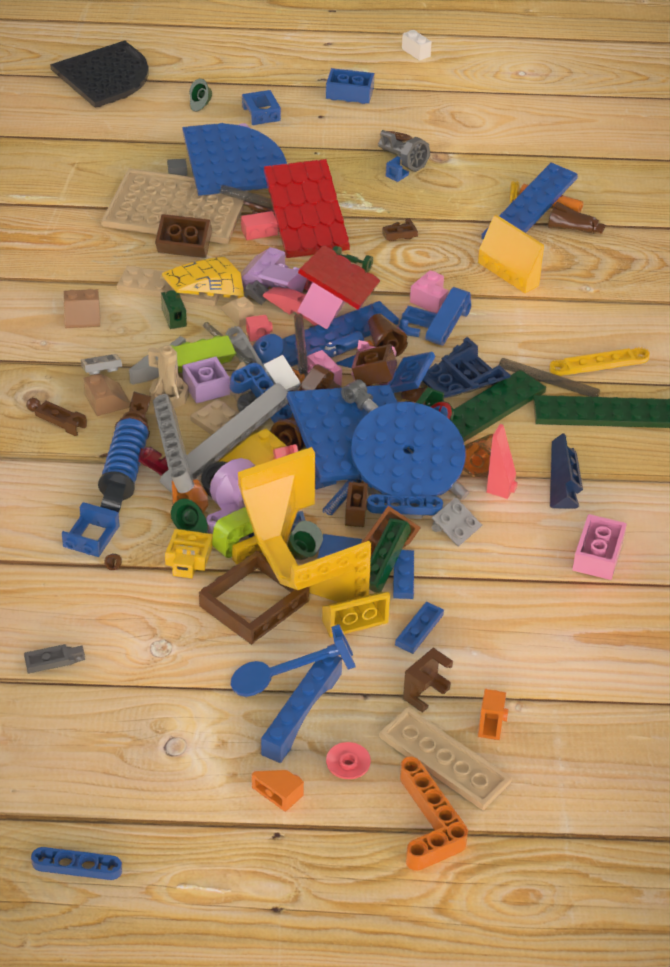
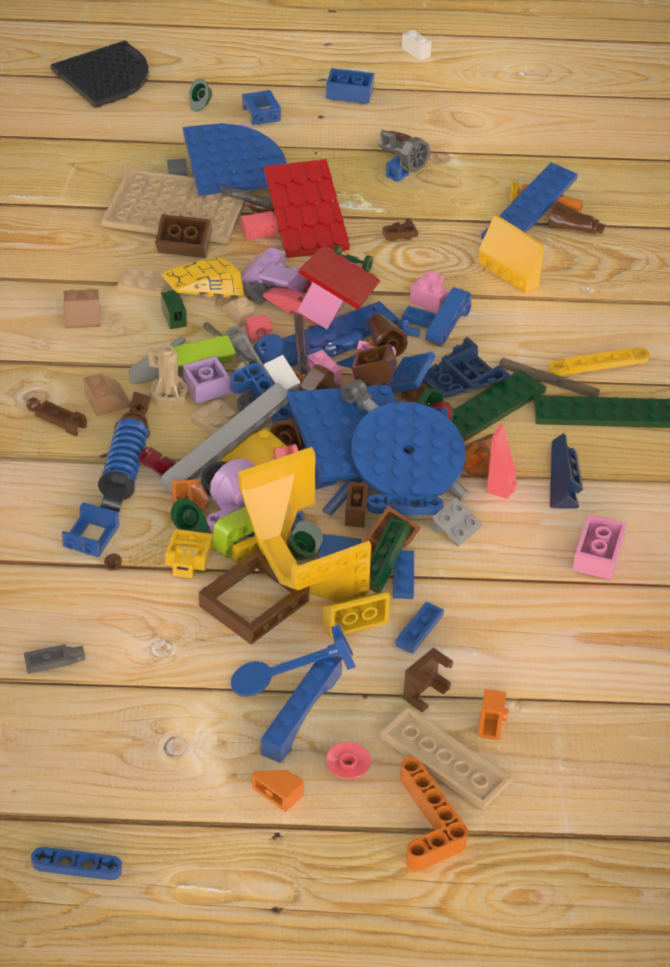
(95, 364): light grey plate -> none
(173, 444): light grey beam -> none

